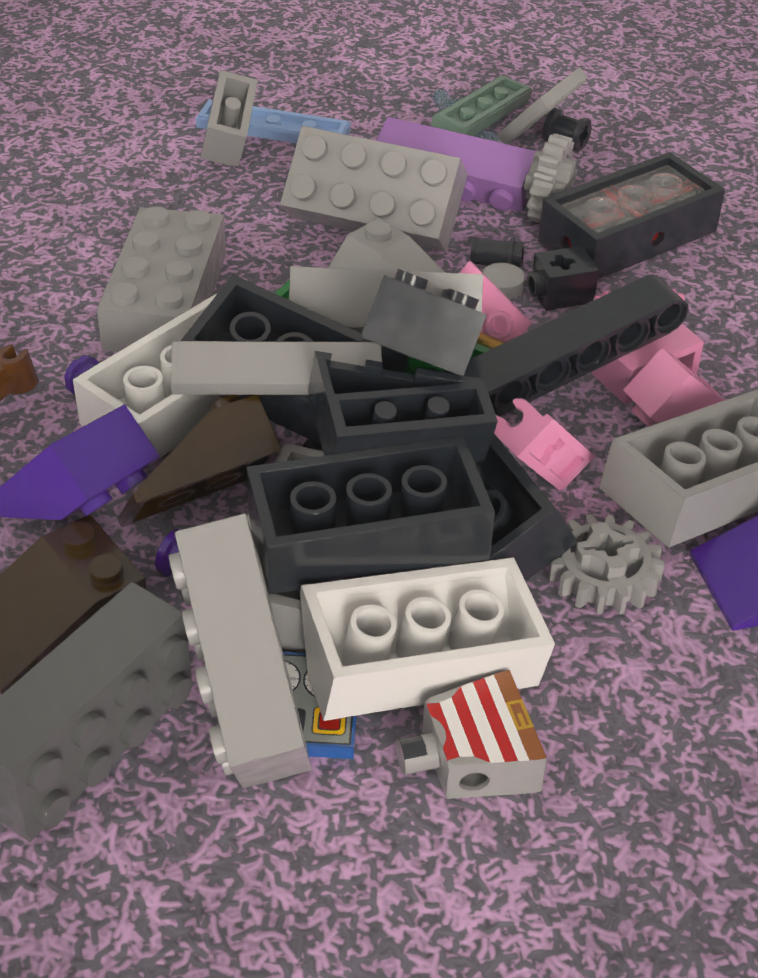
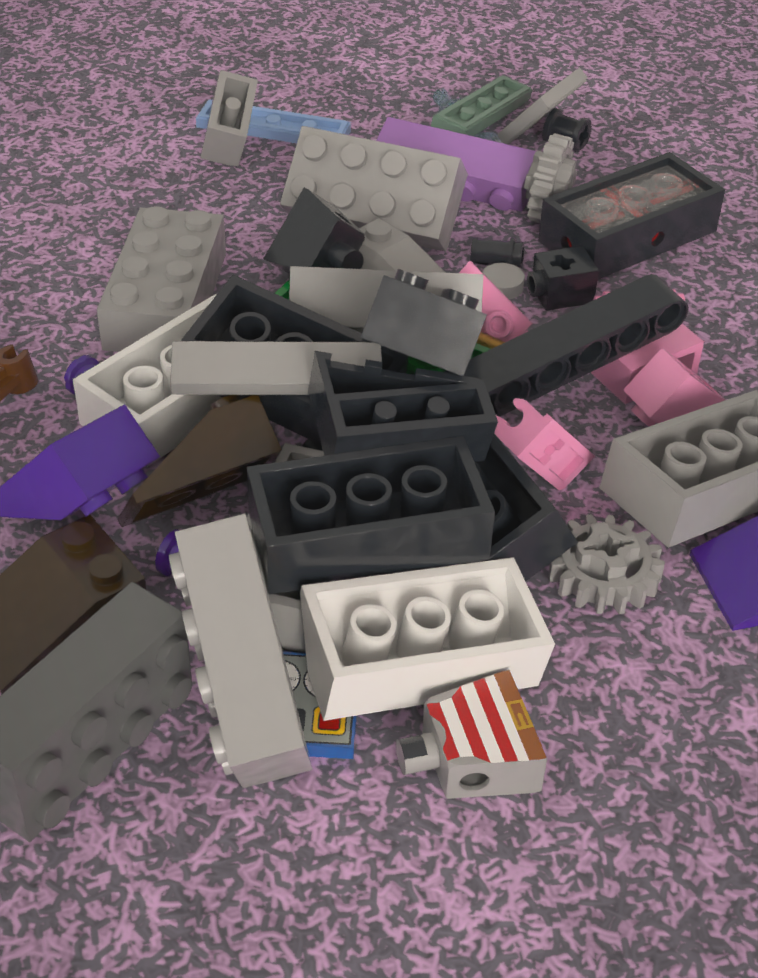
(316, 237): none -> black torso

